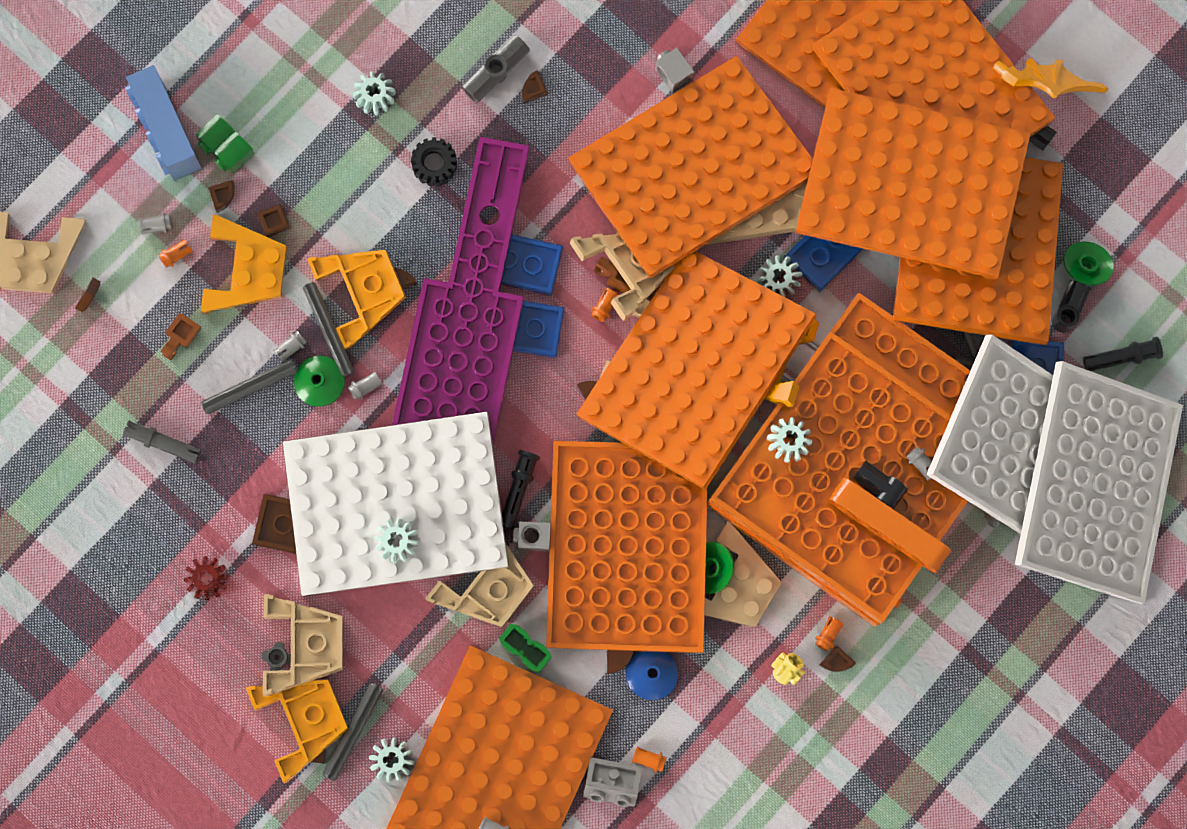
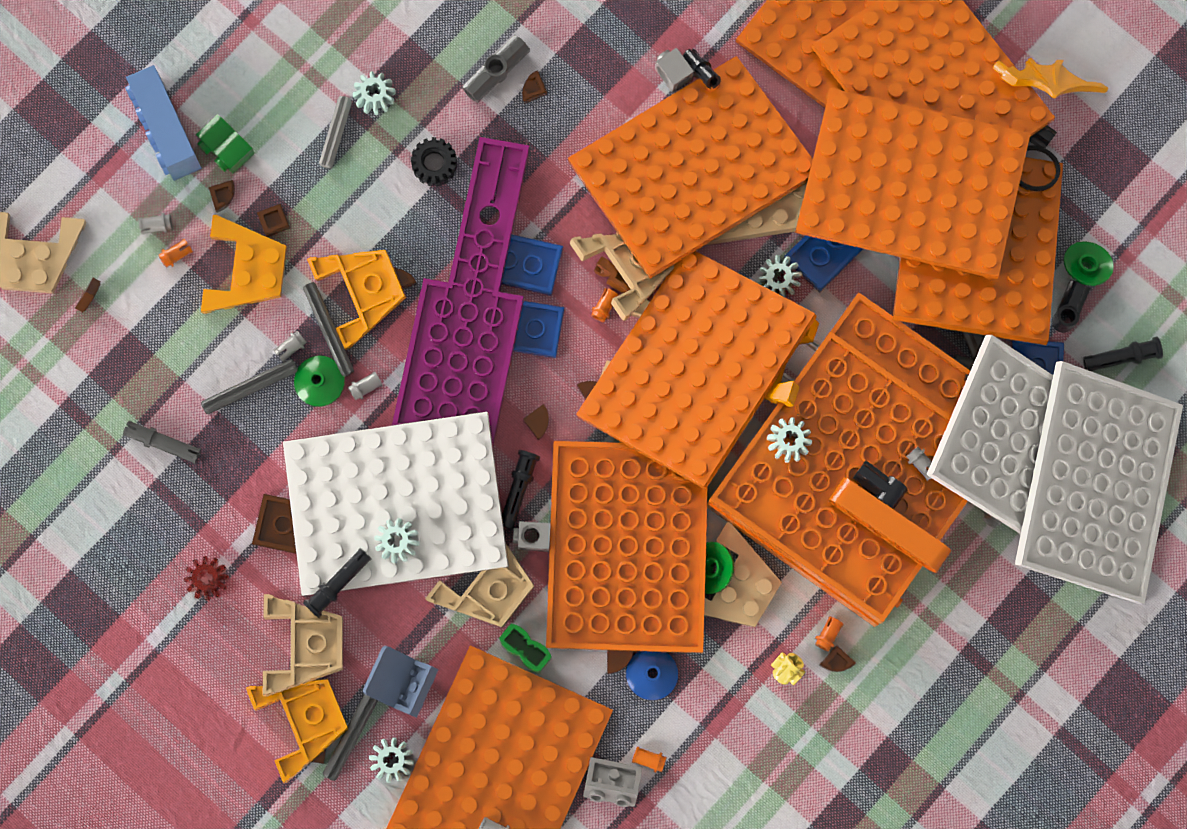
(181, 332): dark orange plate -> none
(269, 656): dark grey plate -> none
(328, 591): none -> black pin
(335, 132): none -> light grey axle
(400, 681): none -> sand blue bracket
(538, 421): none -> reddish brown tile
(702, 69): none -> black pin
(1057, 166): none -> black piece

